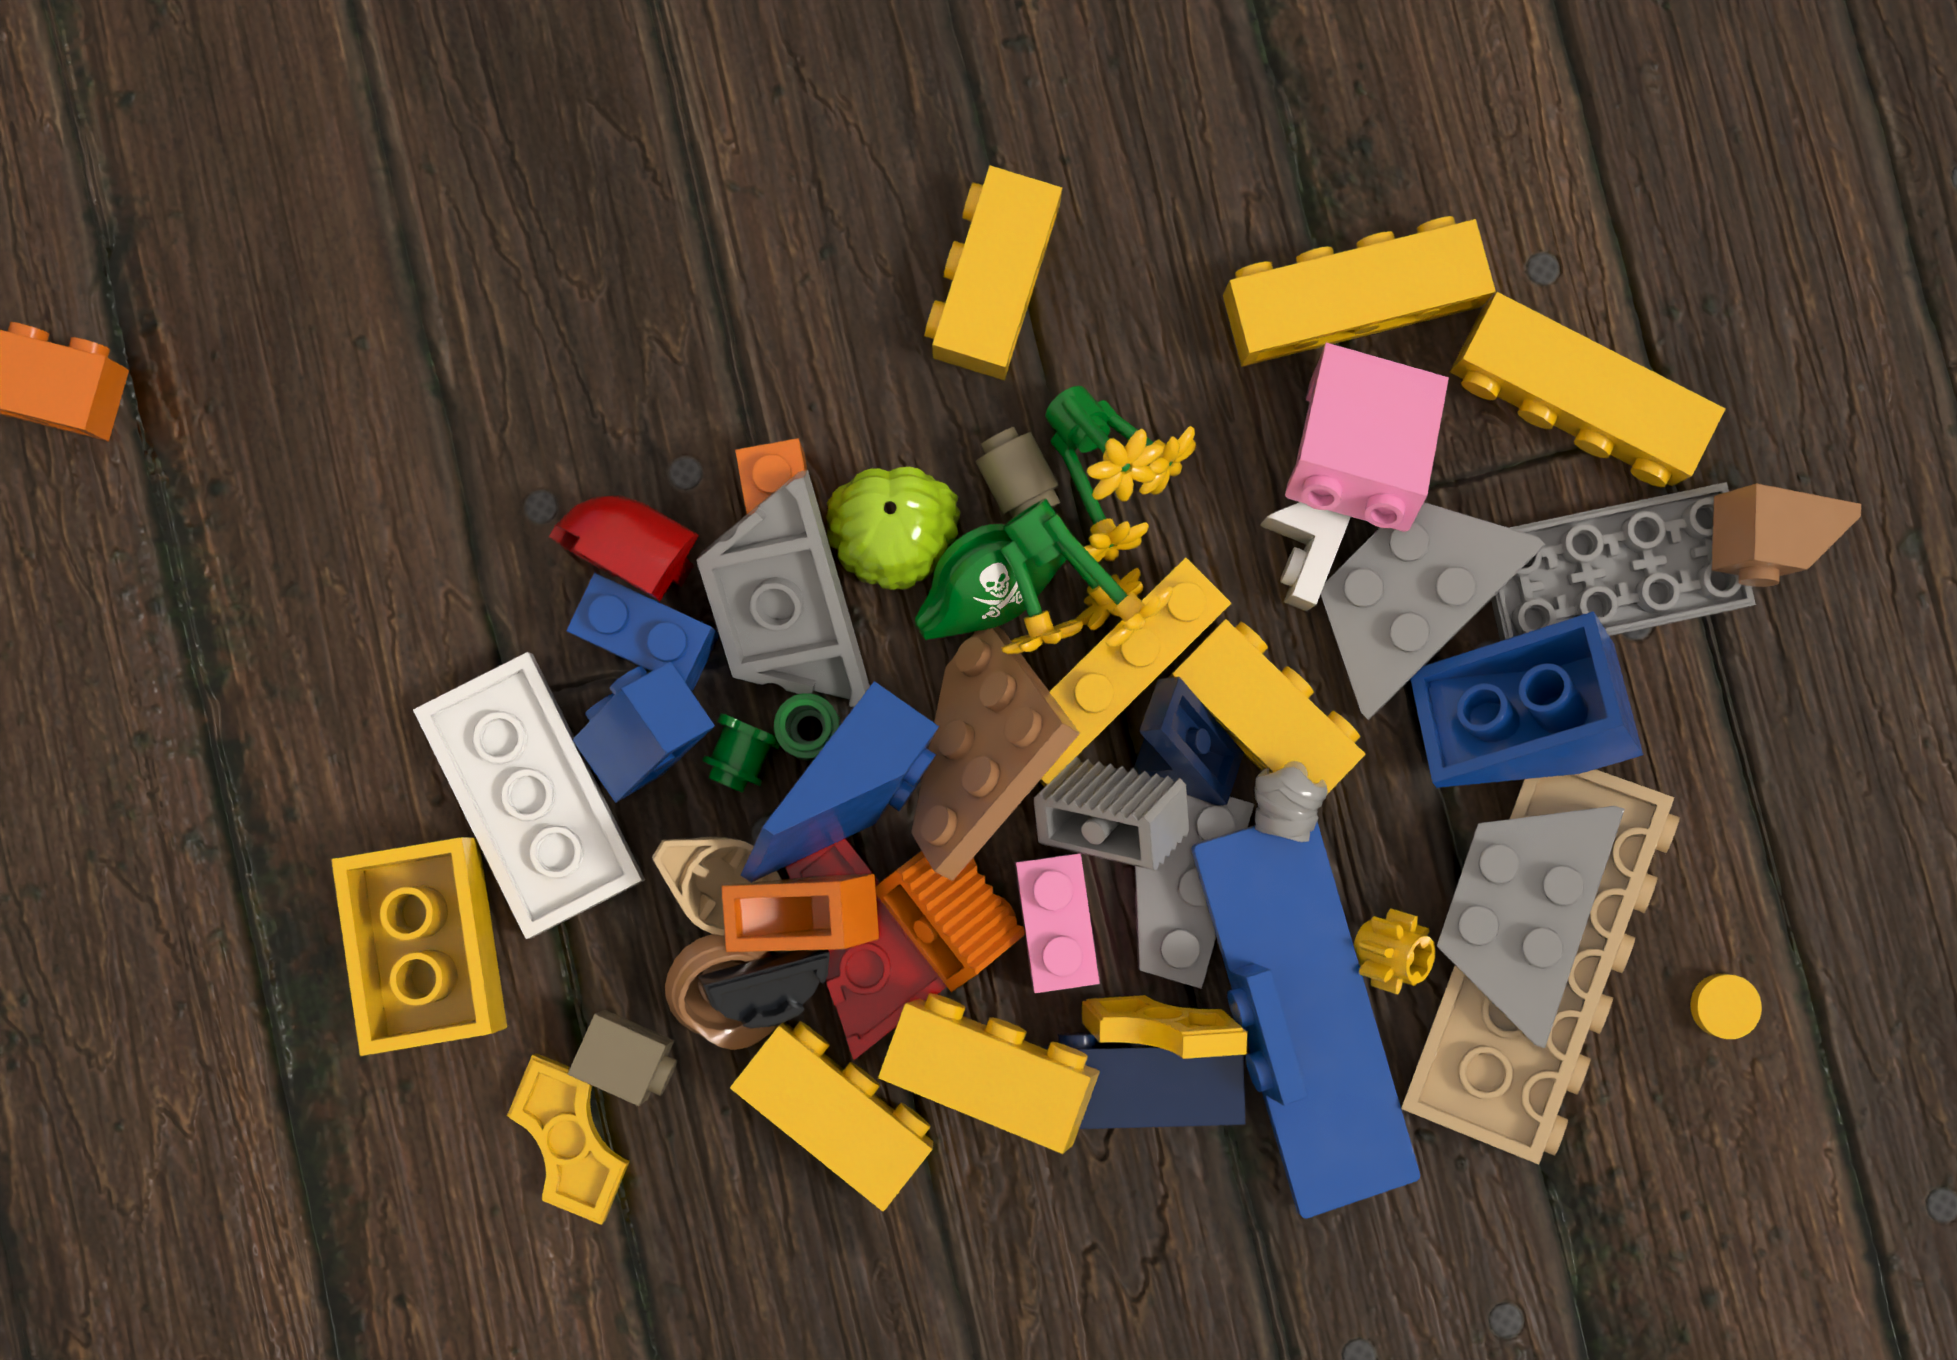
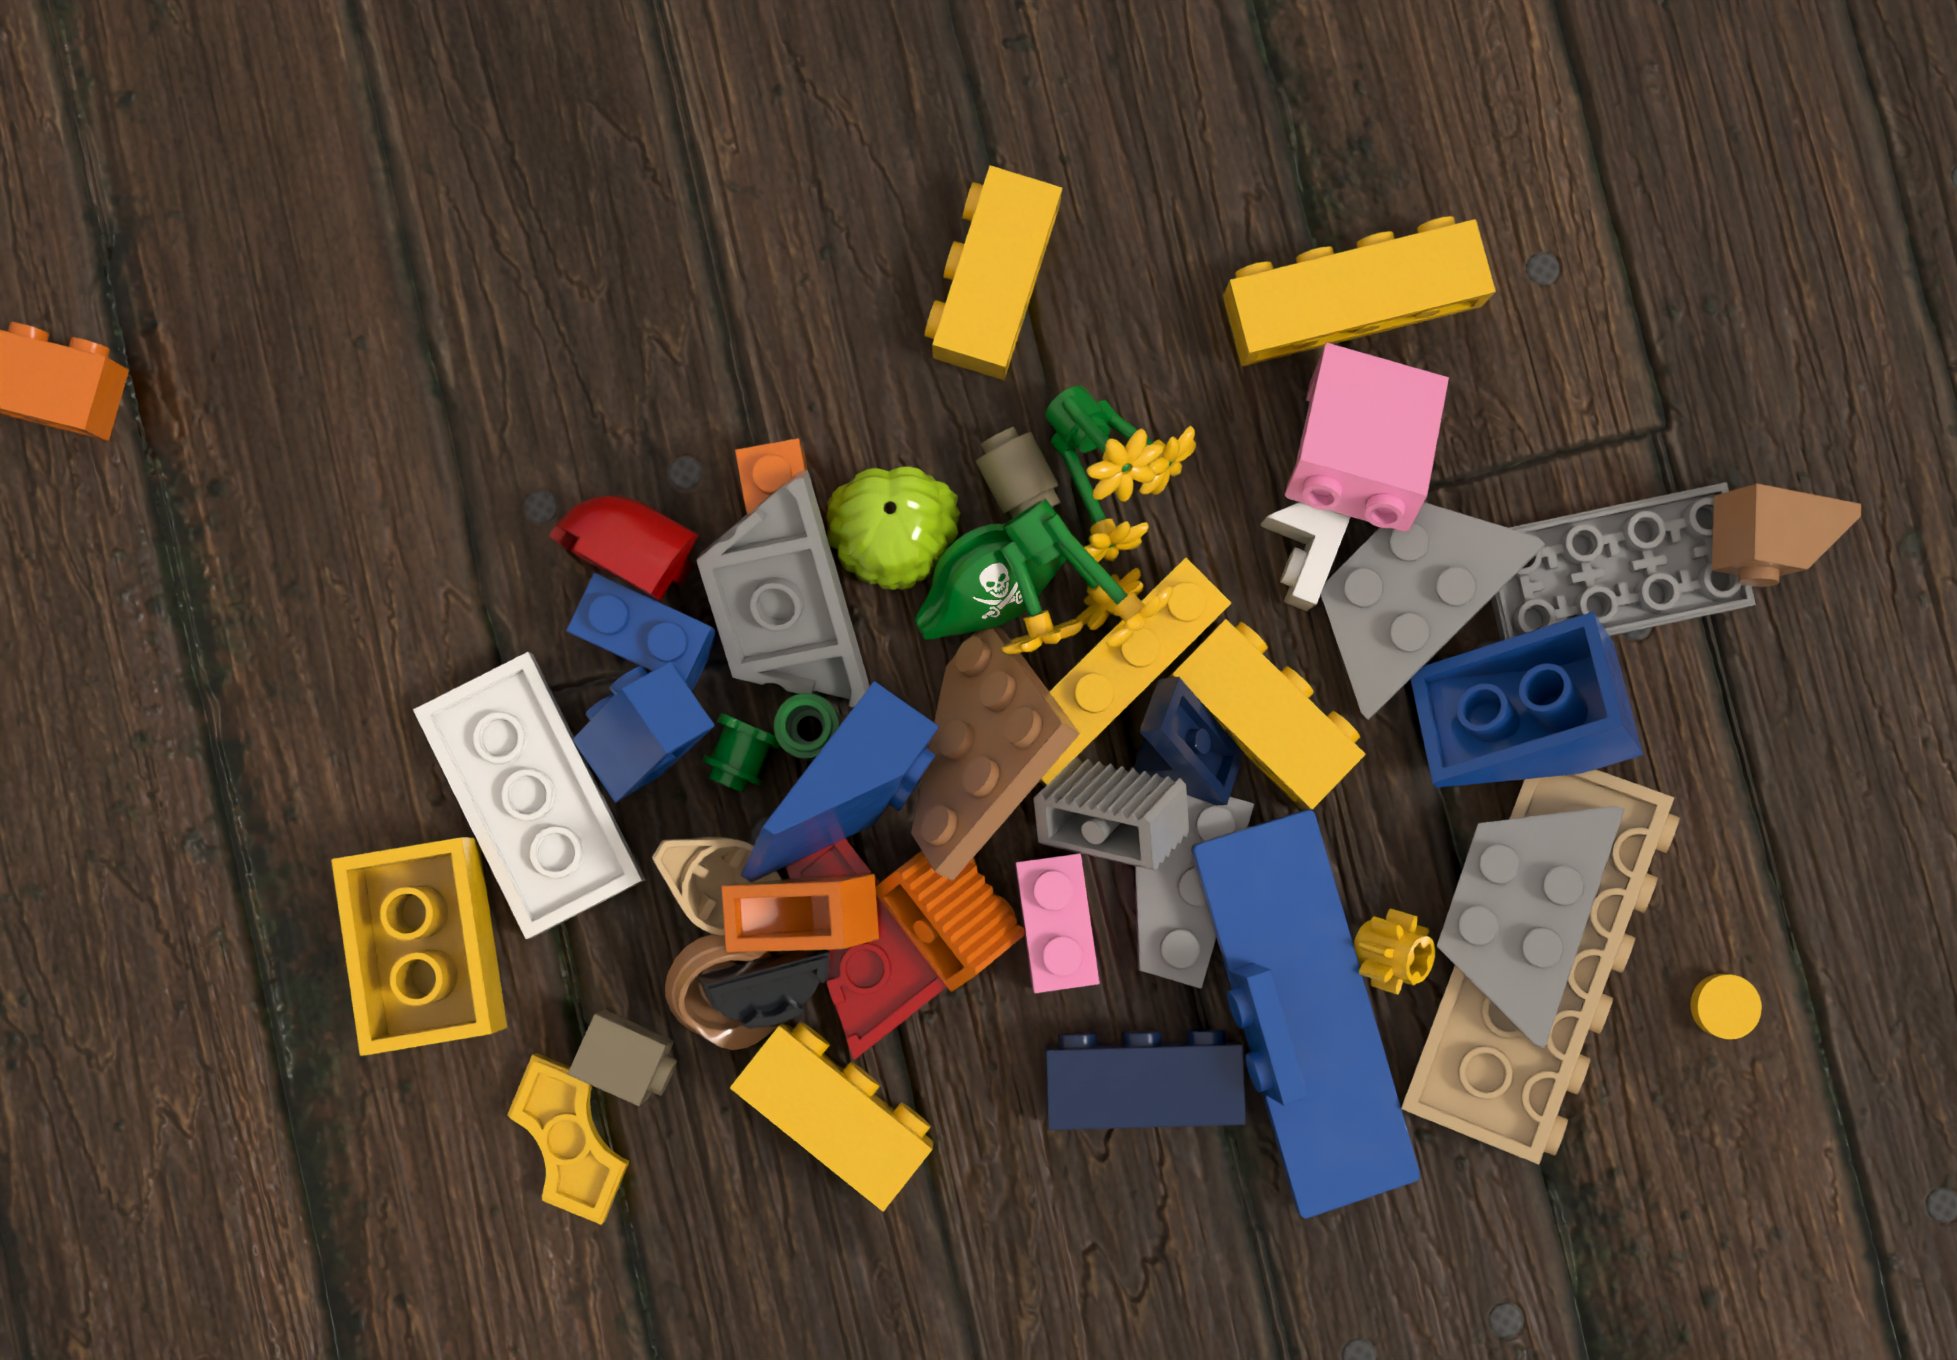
(990, 1072): yellow brick -> none
(1172, 1028): yellow tile -> none
(1288, 802): light grey arm -> none
(1586, 391): yellow brick -> none

